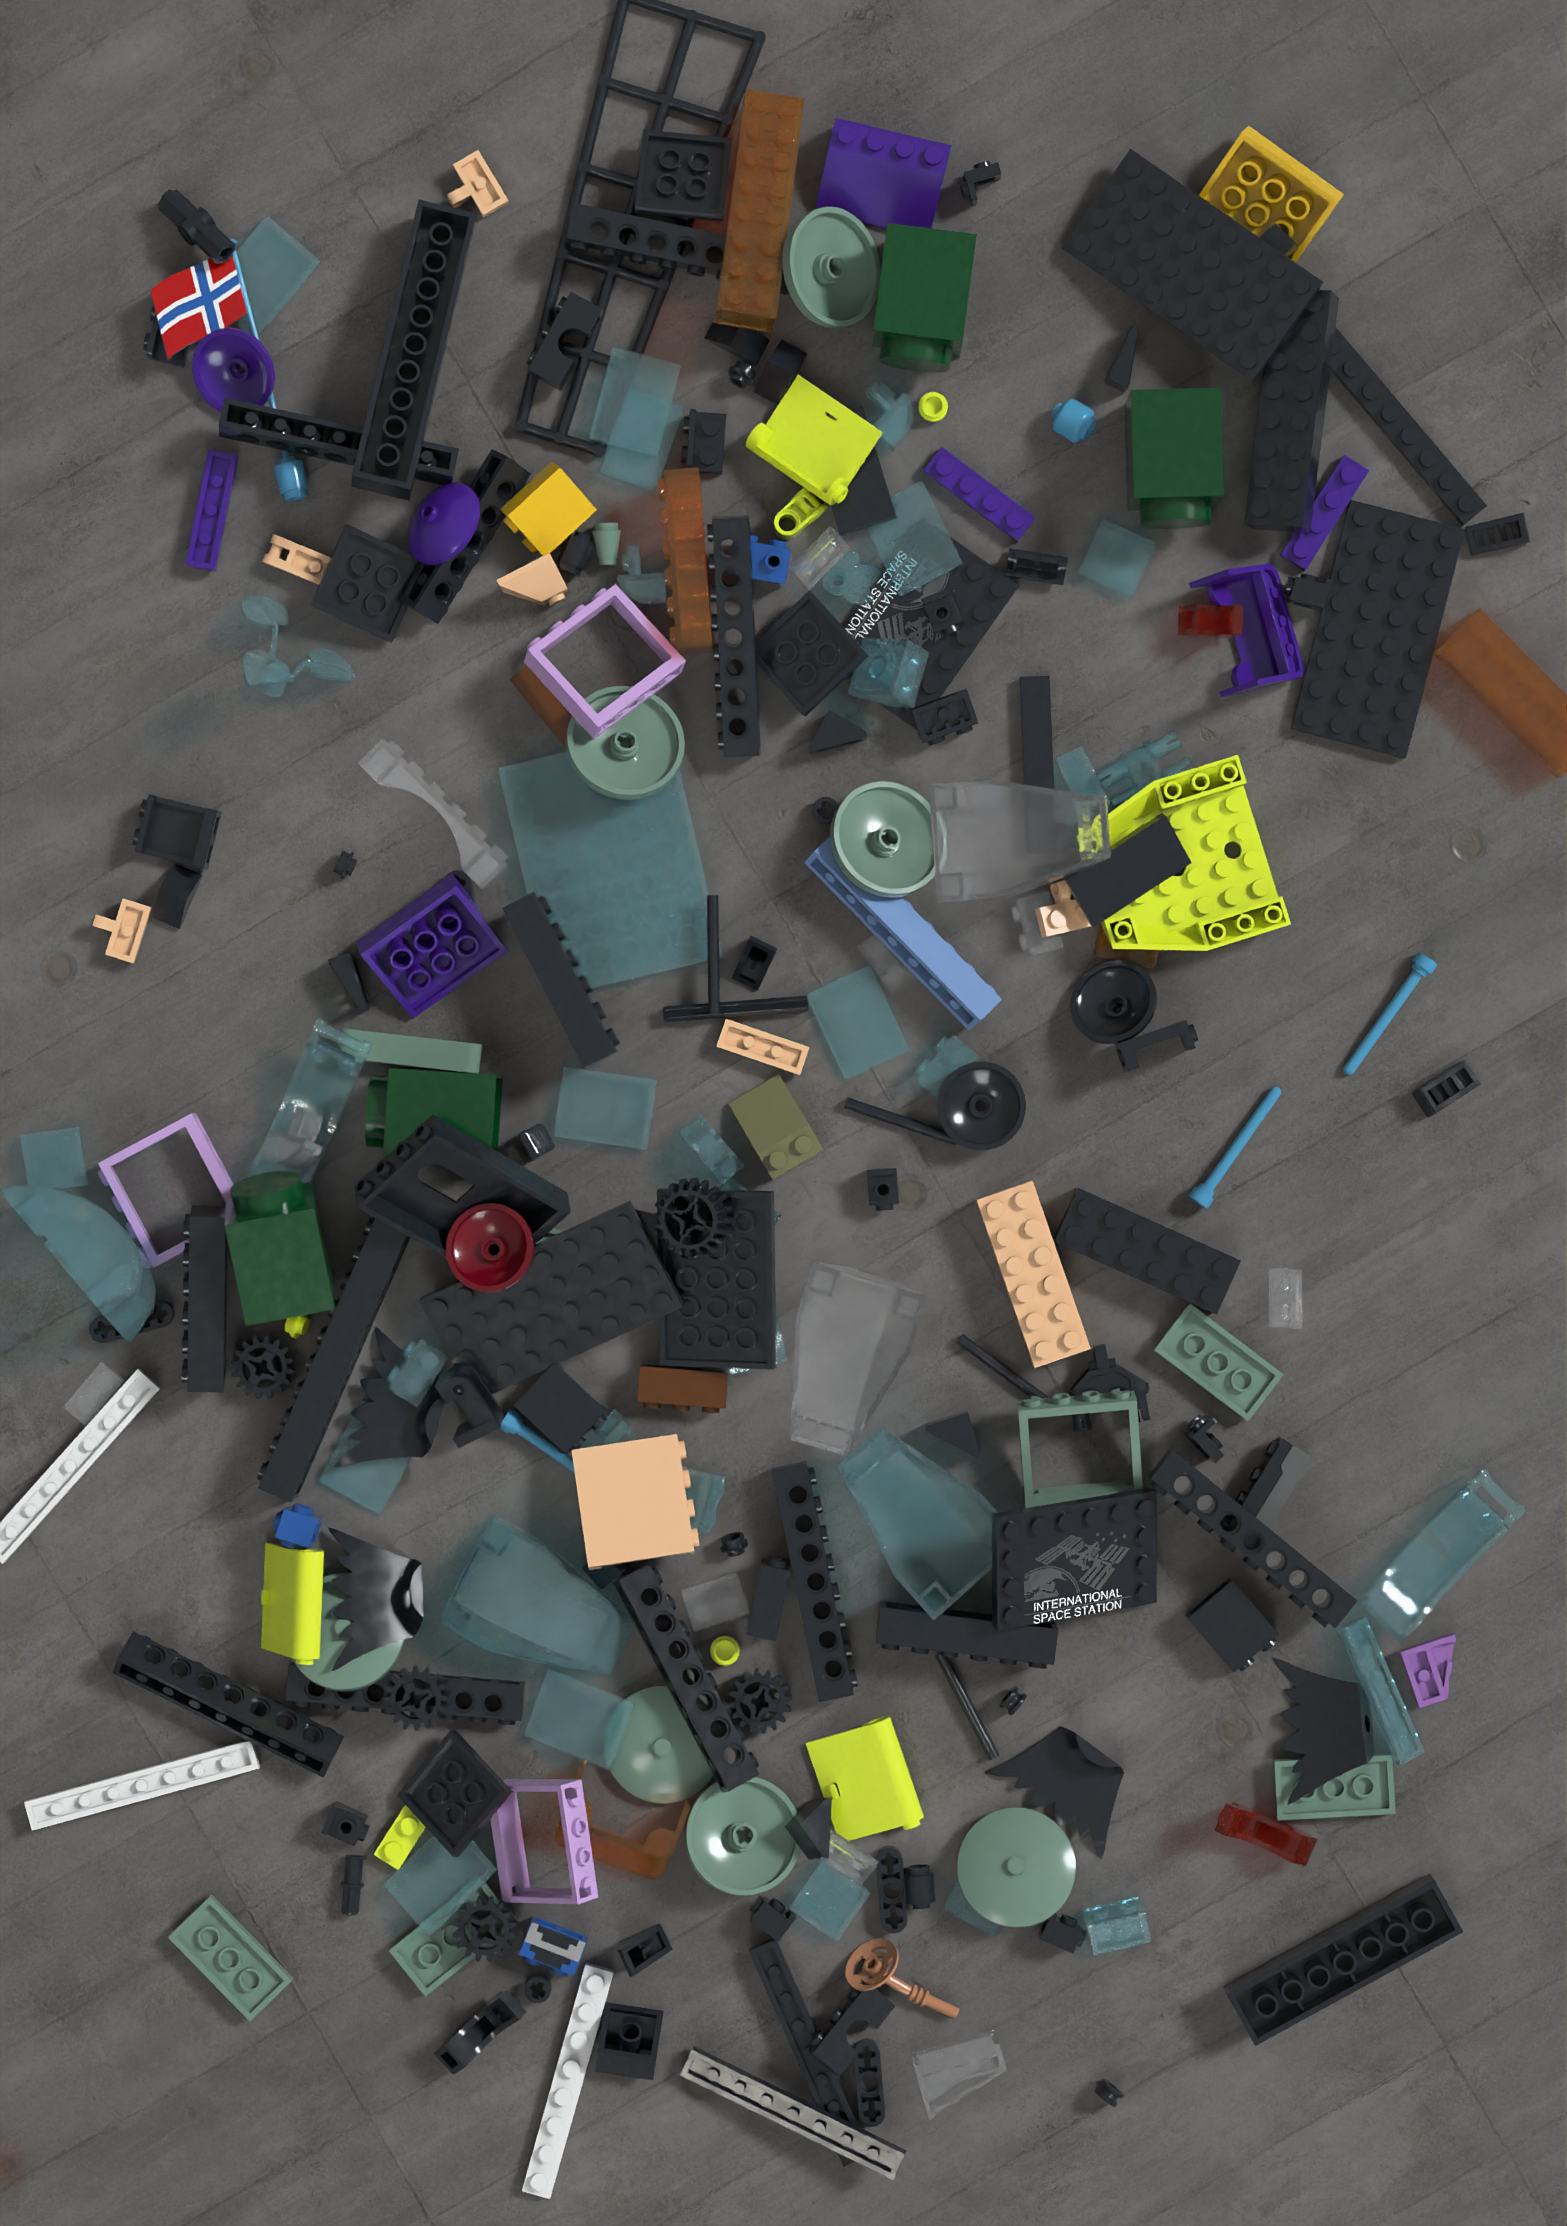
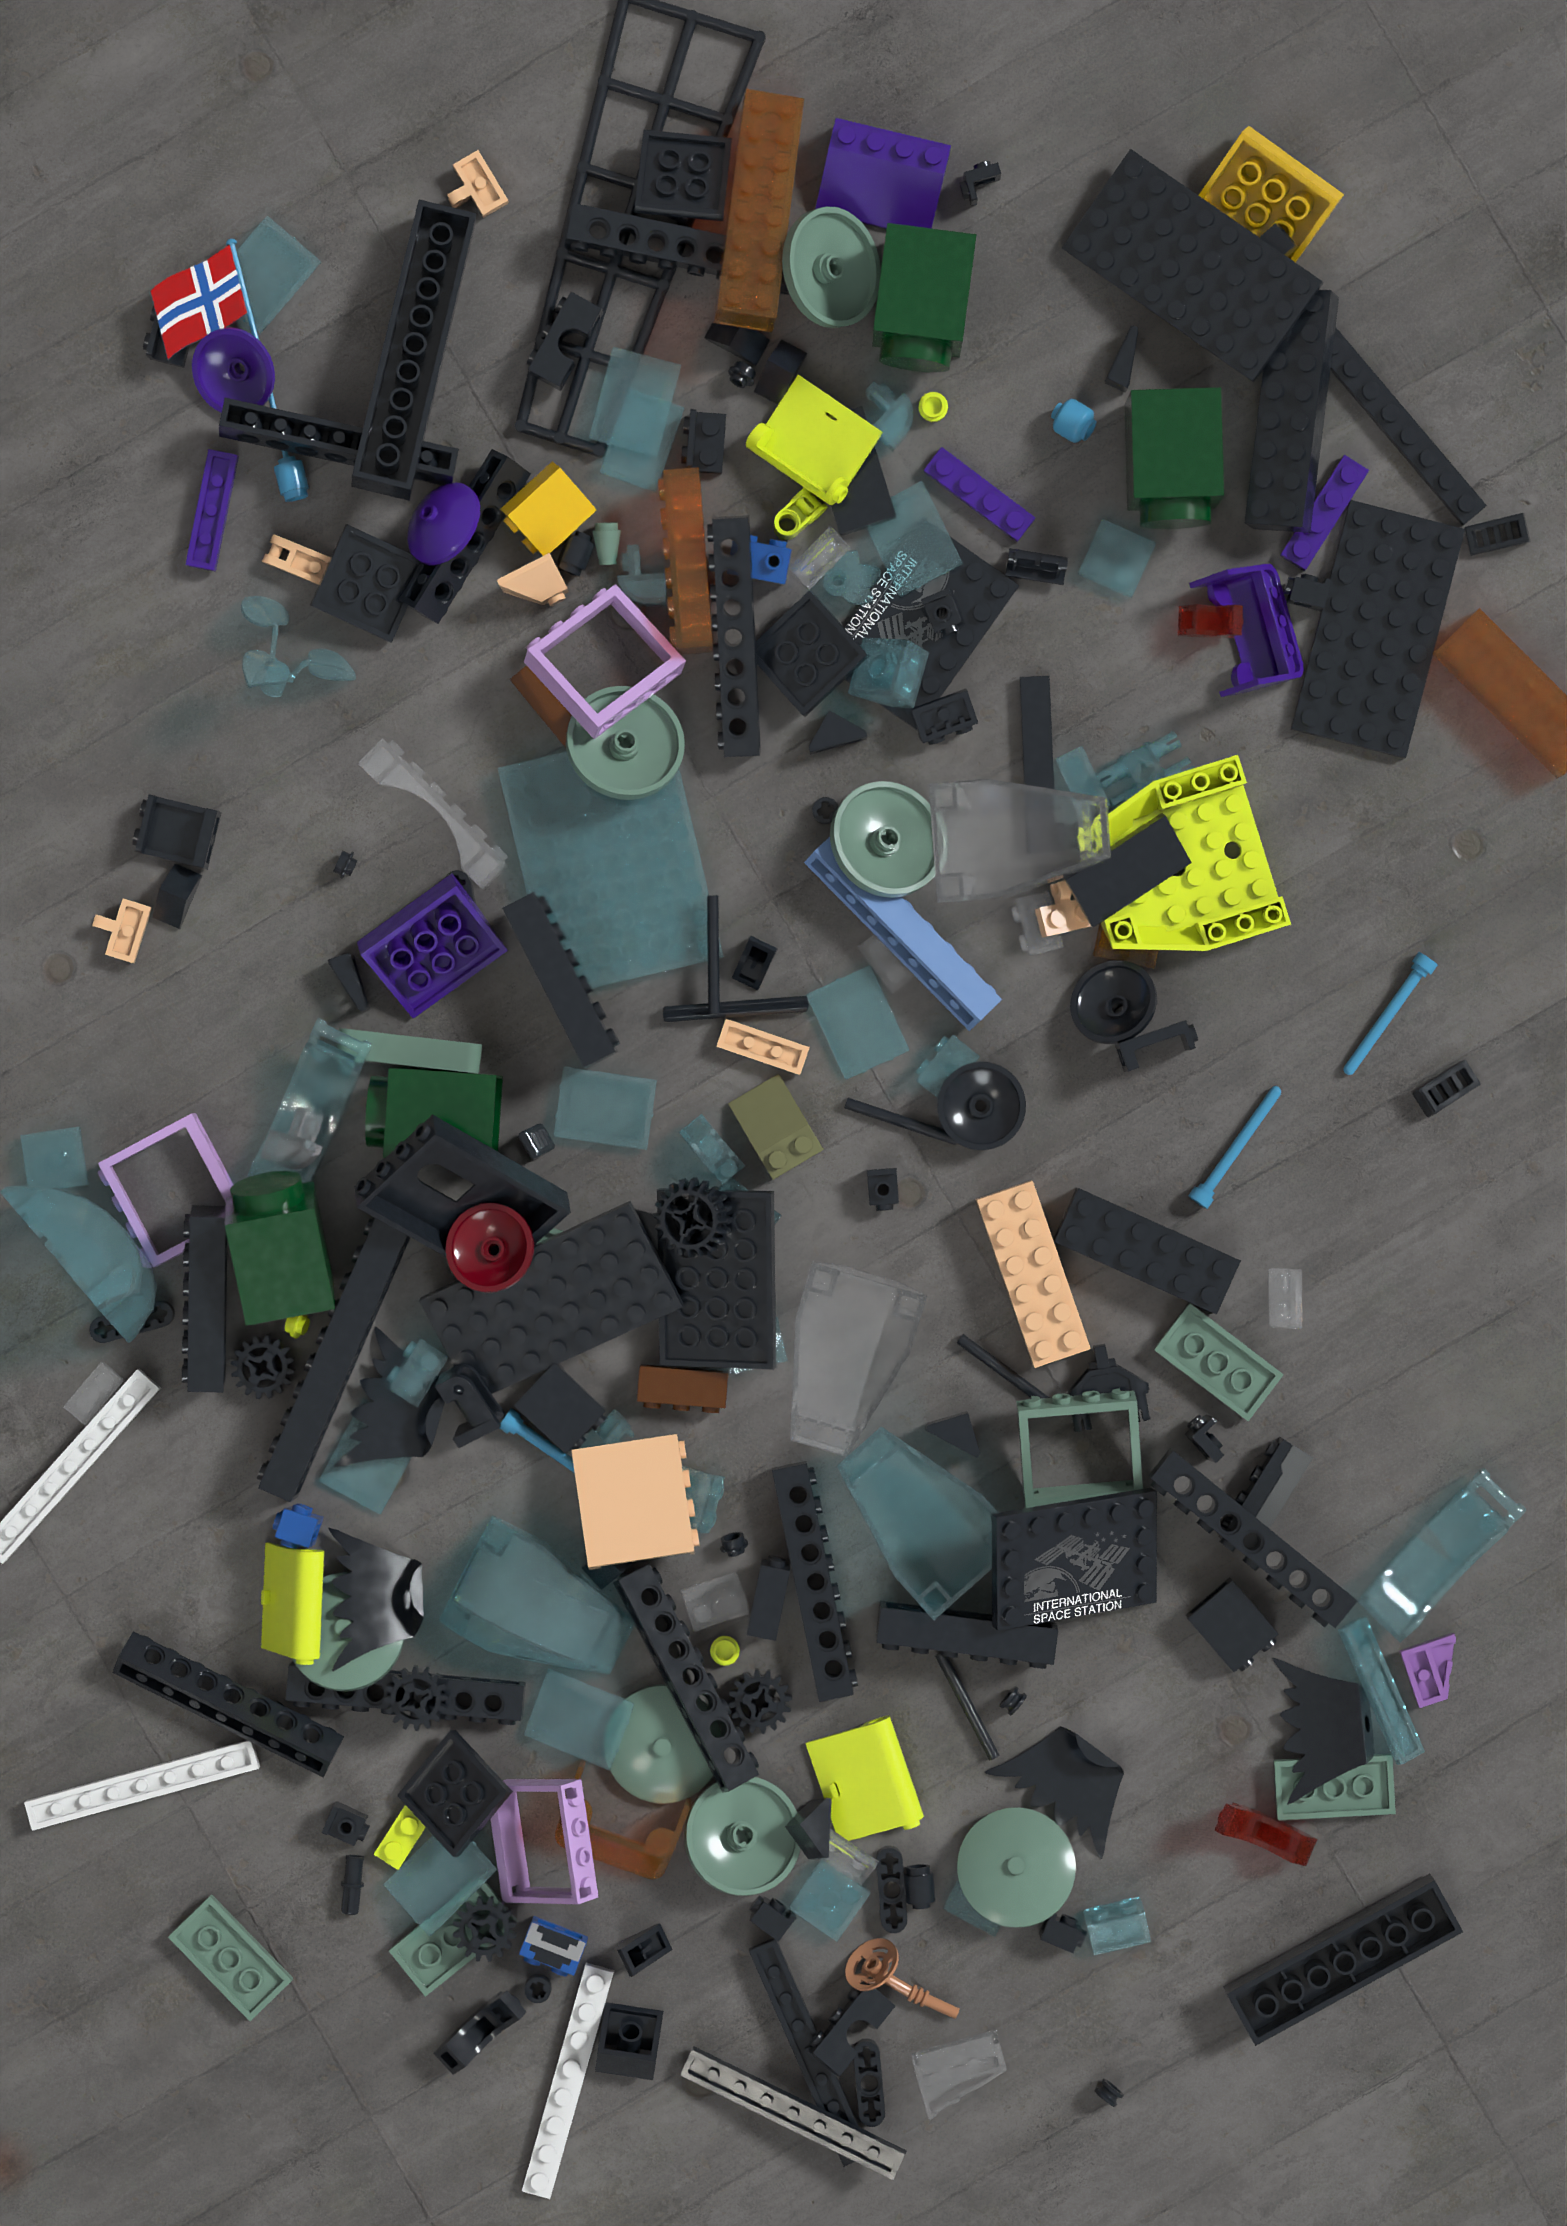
(196, 226): black piece -> none

